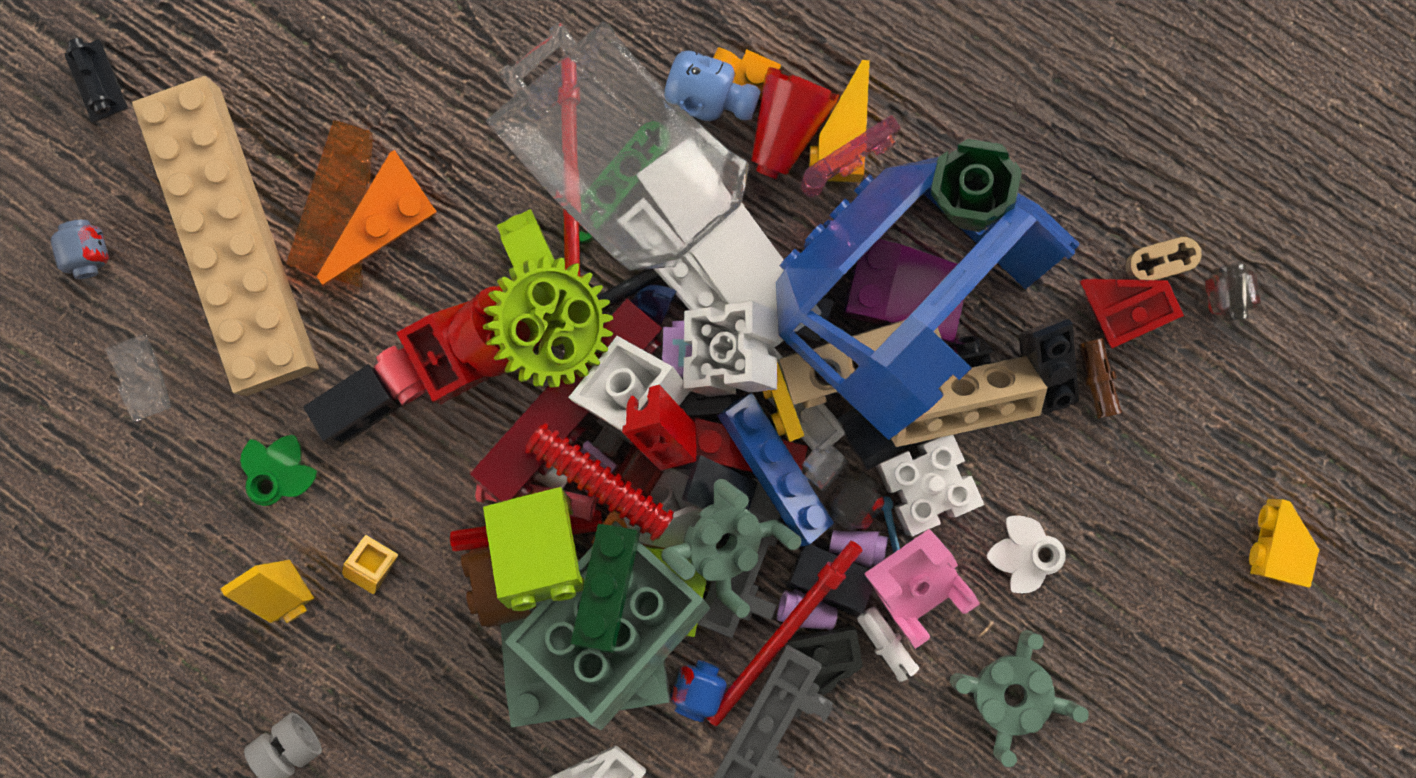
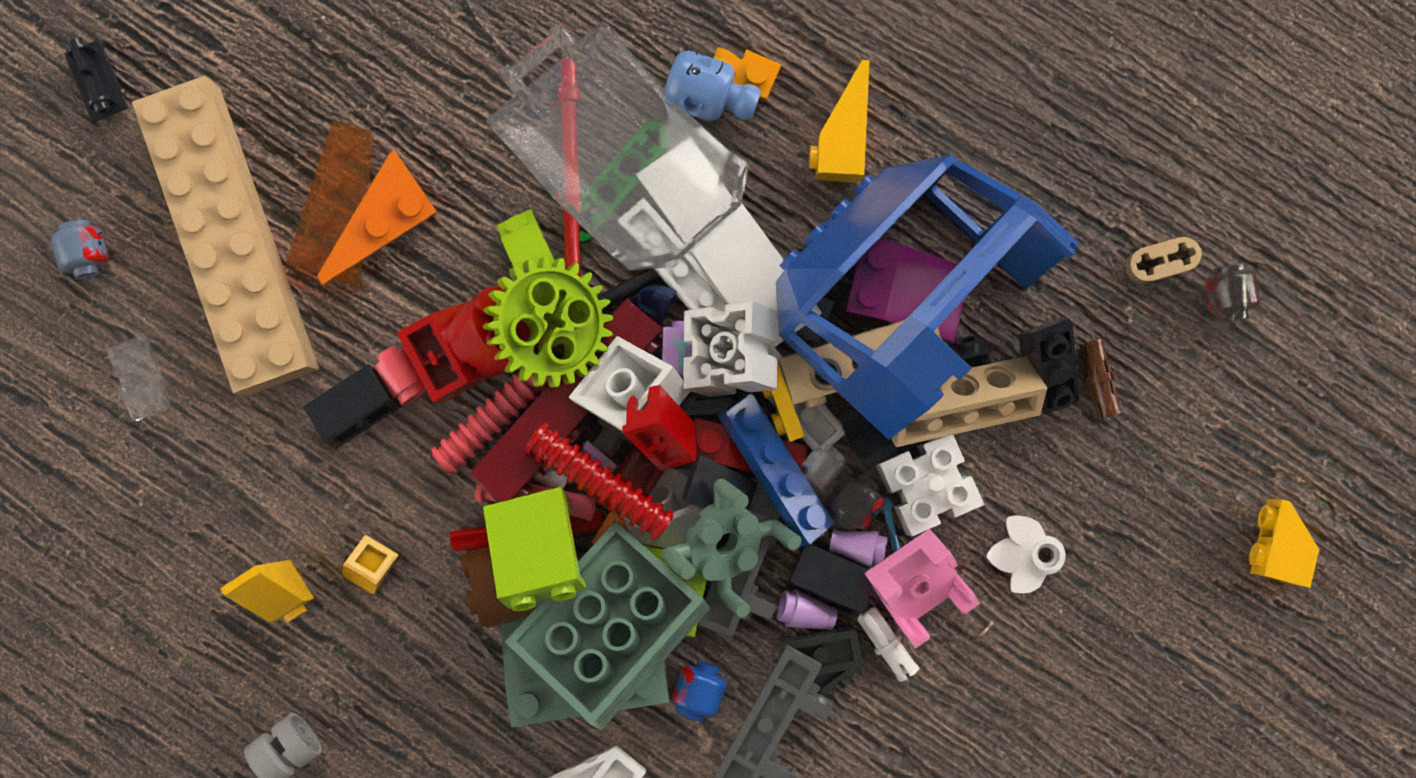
(278, 464): green plate -> none
(485, 423): none -> coral piece
(605, 588): dark green plate -> none
(788, 120): red cone -> none
(829, 578): red bar -> none
(847, 158): clear pink plate -> none
(976, 184): dark green cone -> none
(1034, 708): sand green plate -> none
(1130, 306): red wing -> none

